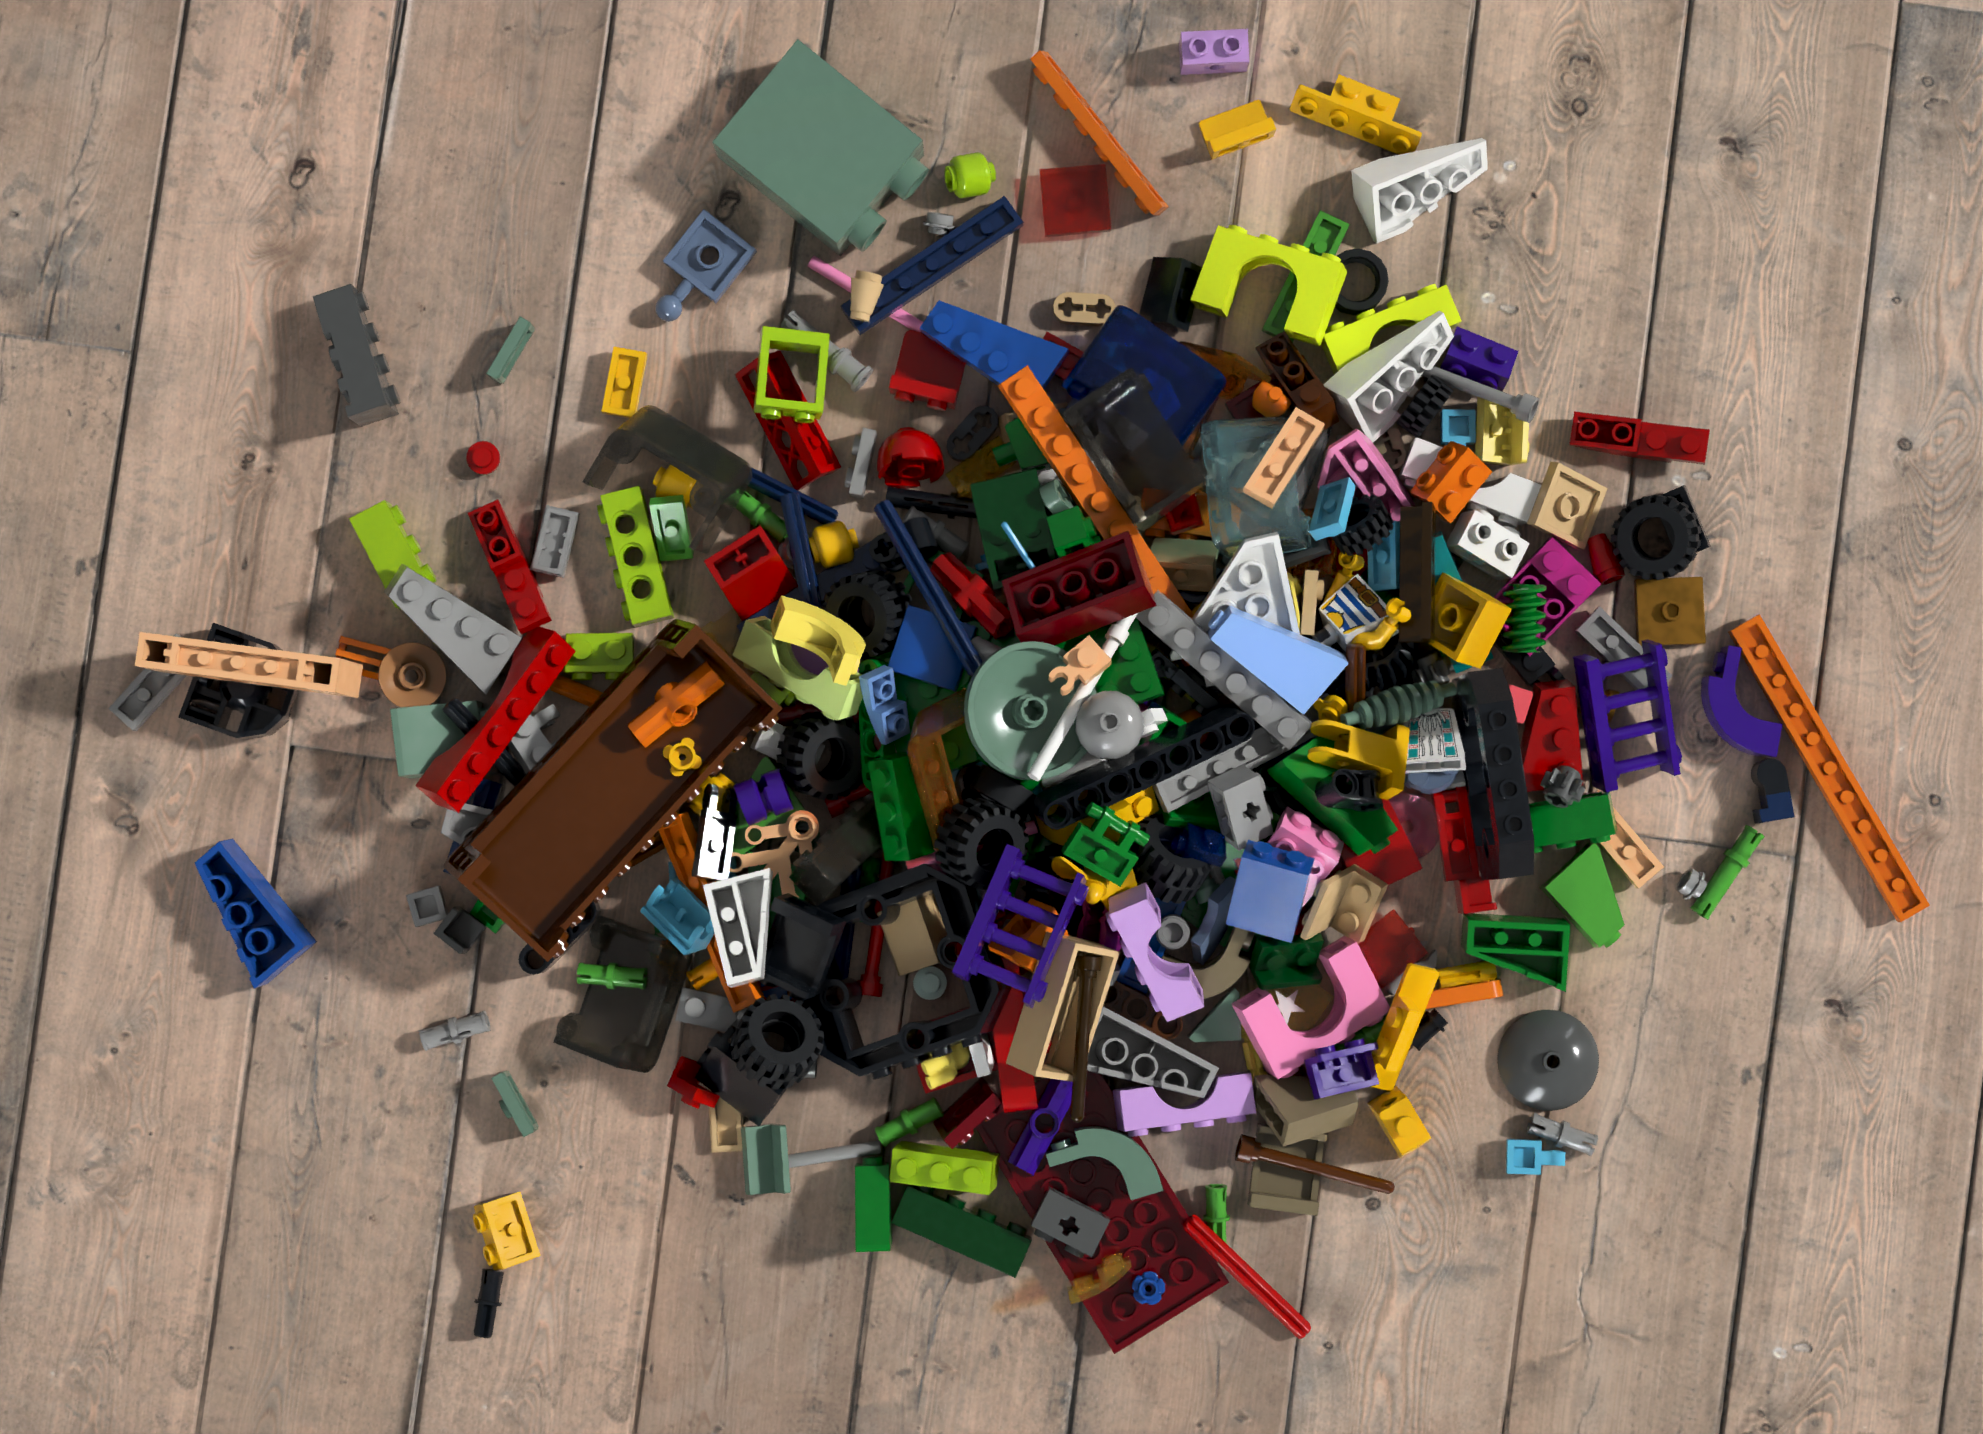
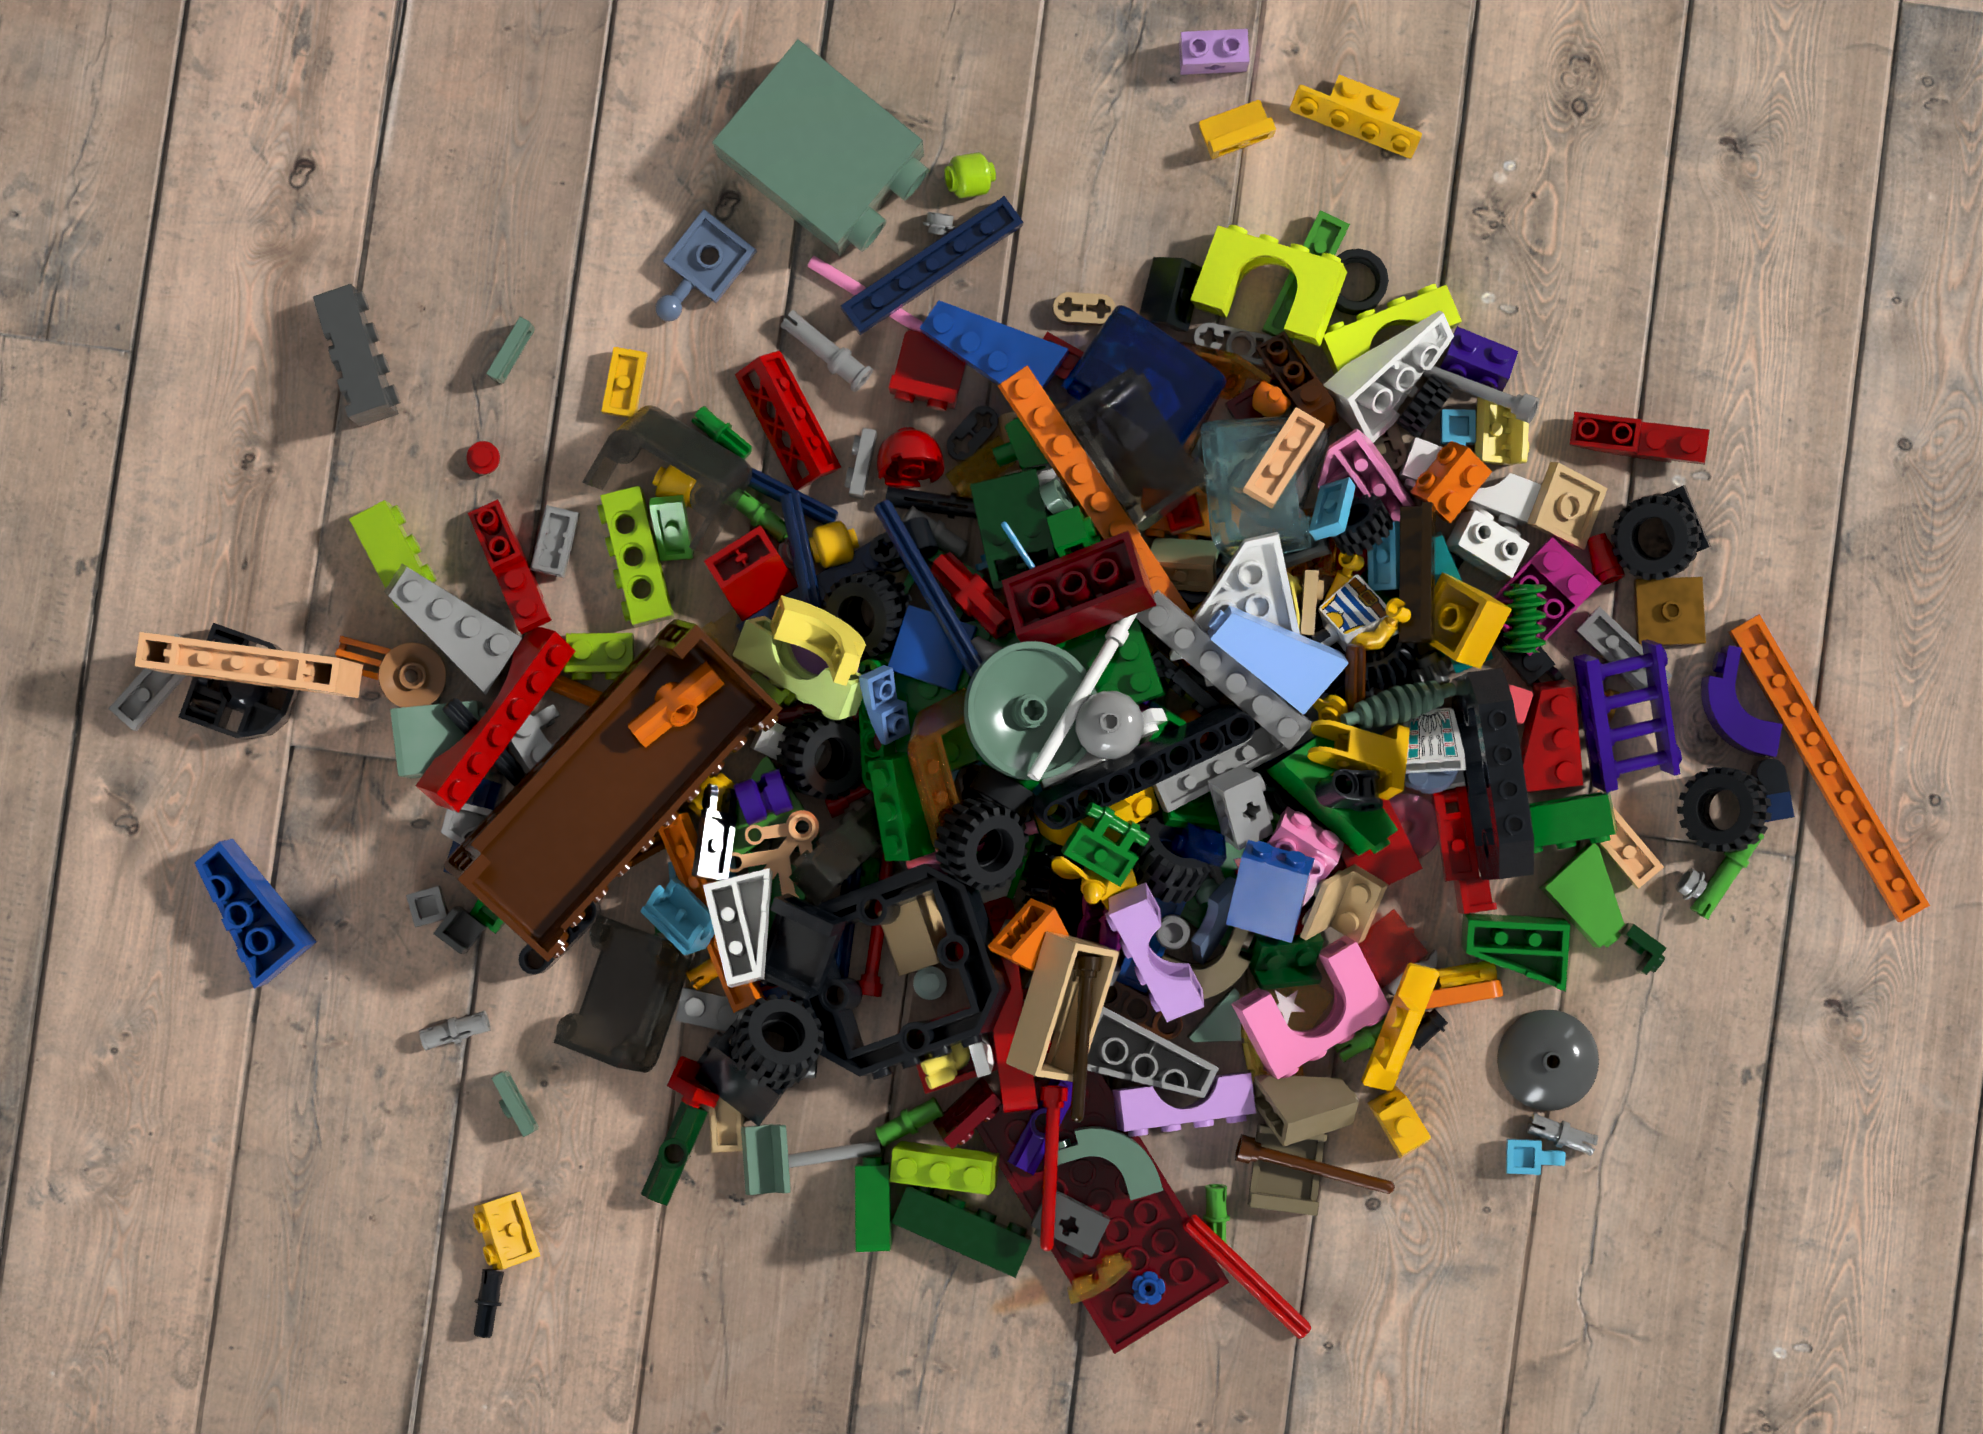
(612, 975): bright green pin -> none
(666, 1173): none -> dark green piece
(679, 766): yellow plate -> none
(721, 432): none -> green axle
(791, 341): lime window -> none
(864, 294): tan cone -> none
(999, 898): dark purple fence -> none
(1054, 1100): none -> red piece
(1075, 200): clear red plate -> none
(1083, 663): light nougat plate -> none
(1089, 123): orange plate -> none
(1218, 333): none -> light grey beam
(1342, 1070): dark purple bracket -> none
(1406, 185): white wedge -> none
(1562, 786): dark grey gear -> none
(1642, 942): none -> dark green bracket
(1698, 801): none -> black tyre

